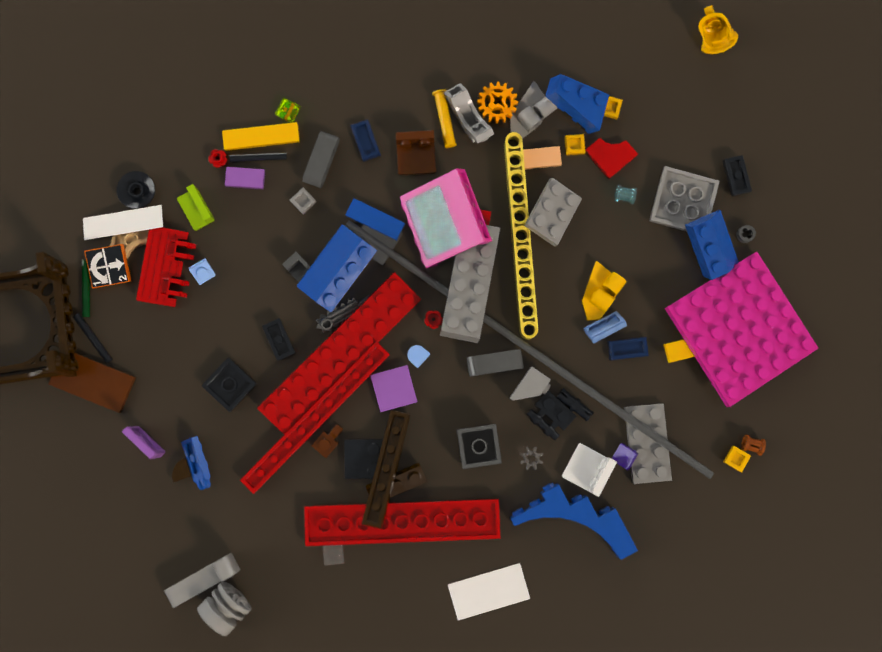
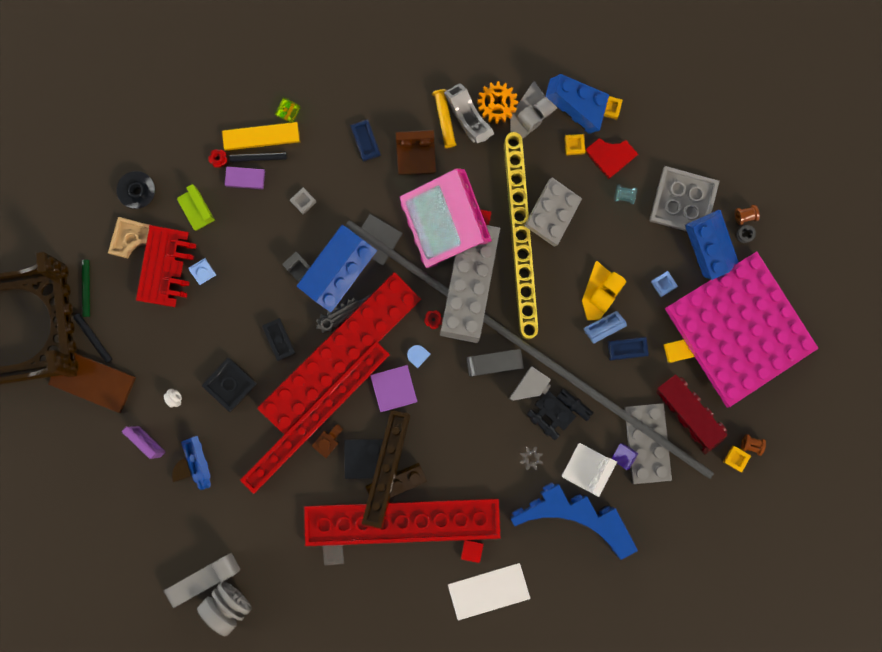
(107, 266): tile -> none
(123, 222): white sticker -> none
(172, 398): none -> white plate
(321, 159): dark grey beam -> none
(375, 219): blue tile -> none
(472, 551): none -> red tile
(479, 446): dark grey brick -> none
(542, 157): light nougat tile -> none
(664, 284): none -> light blue tile
(692, 413): none -> dark red wedge
(716, 32): yellow helmet -> none
(737, 175): black plate -> none
(747, 214): none -> dark orange bush

